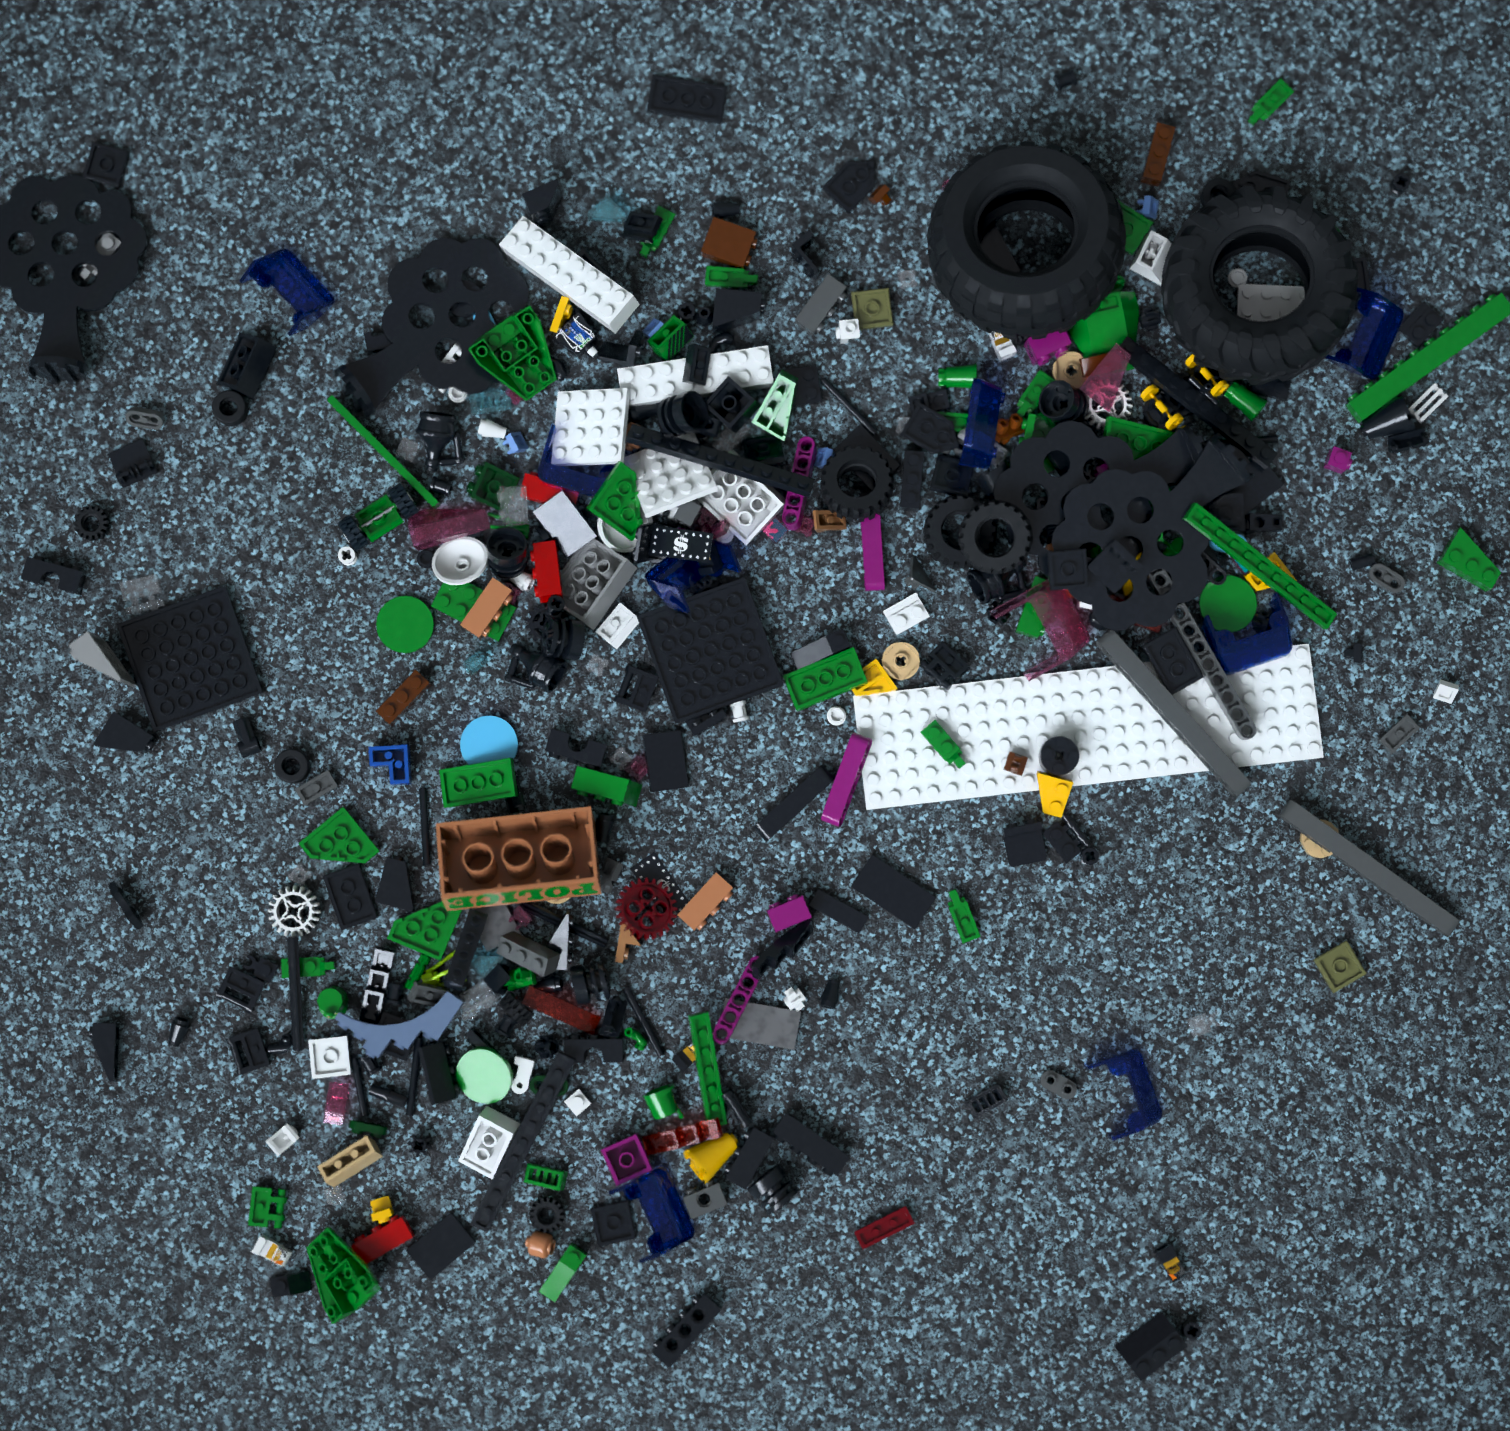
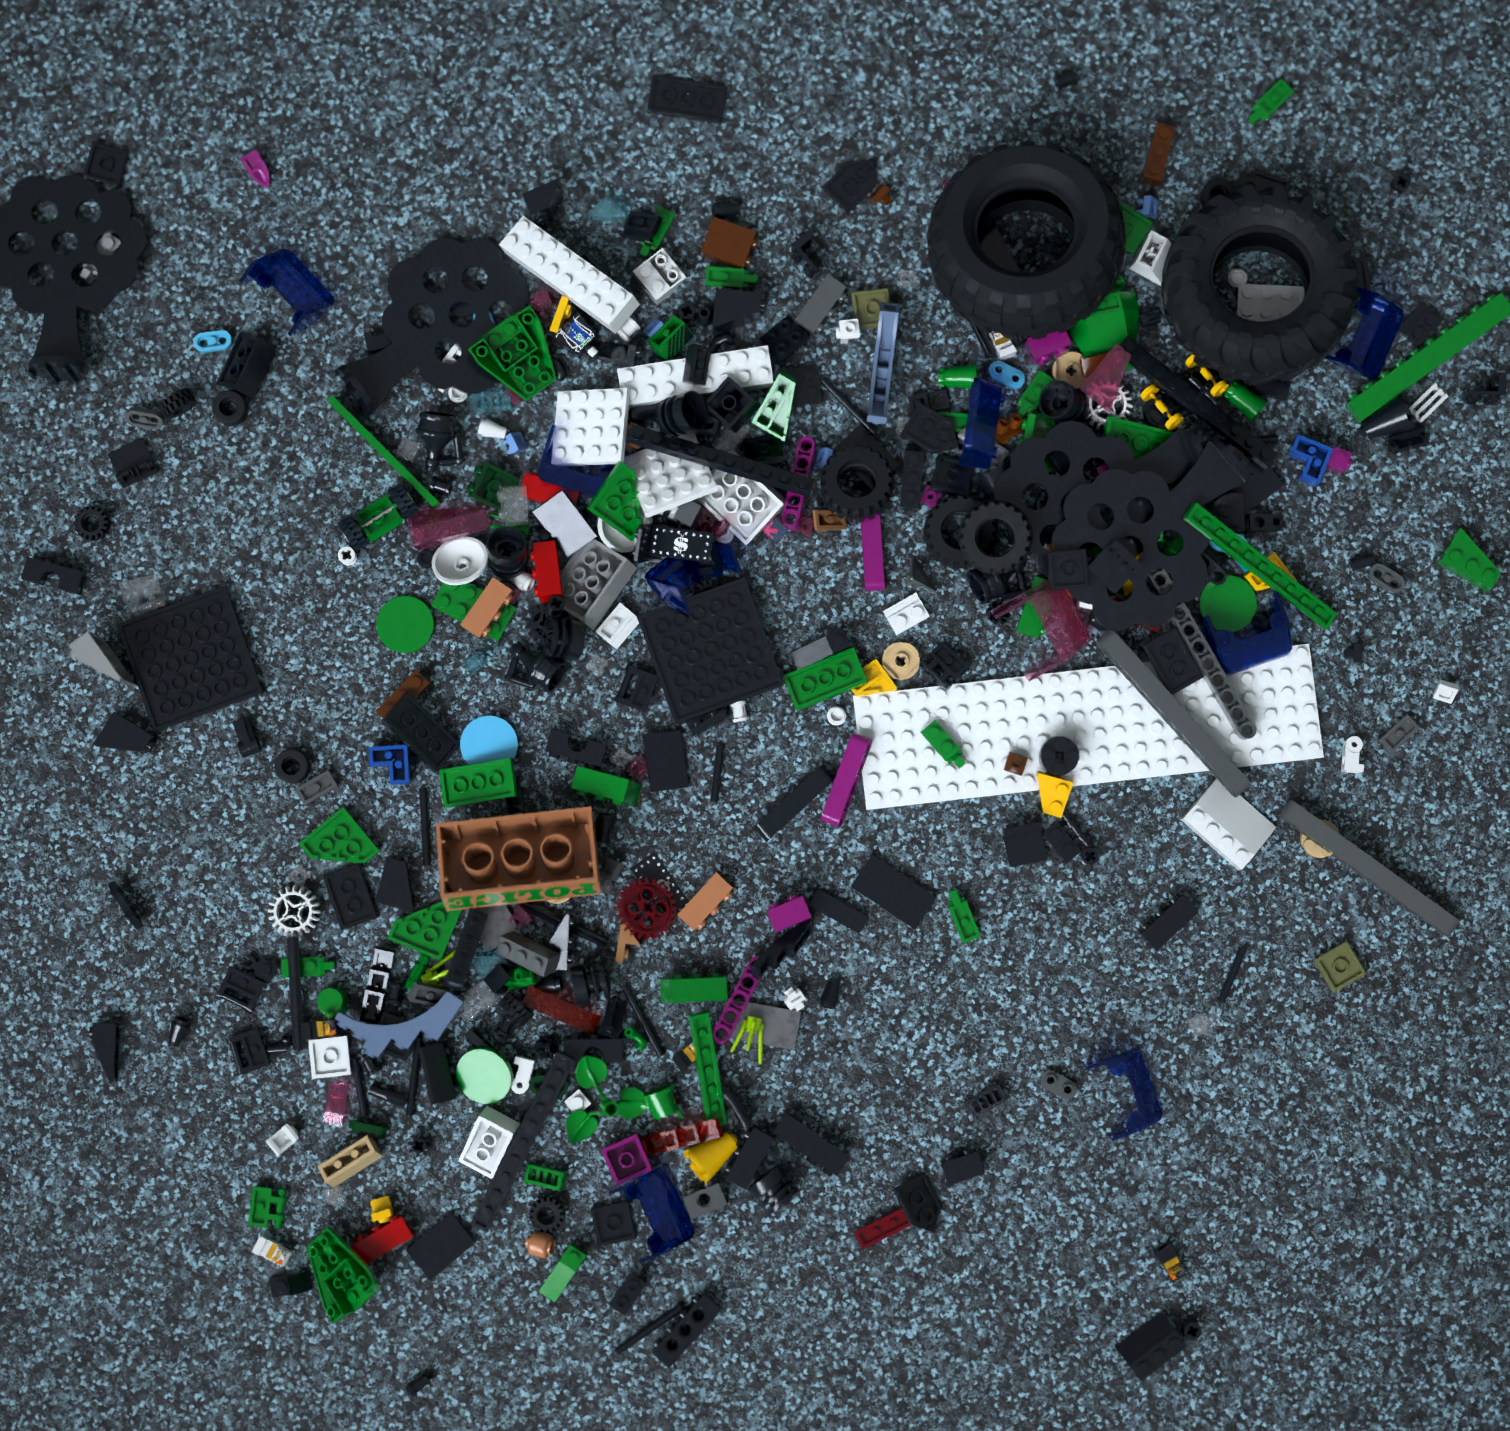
(178, 403): none -> black tyre
(213, 341): none -> medium azure plate
(256, 167): none -> magenta plate
(320, 1029): none -> black leg
(417, 1385): none -> black pin
(421, 732): none -> black tile
(541, 303): none -> clear pink brick
(588, 1073): none -> green plant
(628, 329): none -> white bush
(628, 1293): none -> black brick
(649, 1329): none -> black bar
(659, 276): none -> white slope
(693, 988): none -> green wedge
(717, 773): none -> black bar
(752, 1026): none -> lime plant
(784, 339): none -> black hinge
(883, 363): none -> sand blue arch
(919, 1202): none -> black tile
(925, 497): none -> magenta plate
(962, 1167): none -> black brick
(983, 340): none -> black axle
(1006, 375): none -> medium azure plate
(1168, 922): none -> black brick
(1228, 824): none -> white slope
(1232, 974): none -> black bar
(1314, 457): none -> blue brick
(1351, 754): none -> white leg
(1495, 392): none -> black bracket

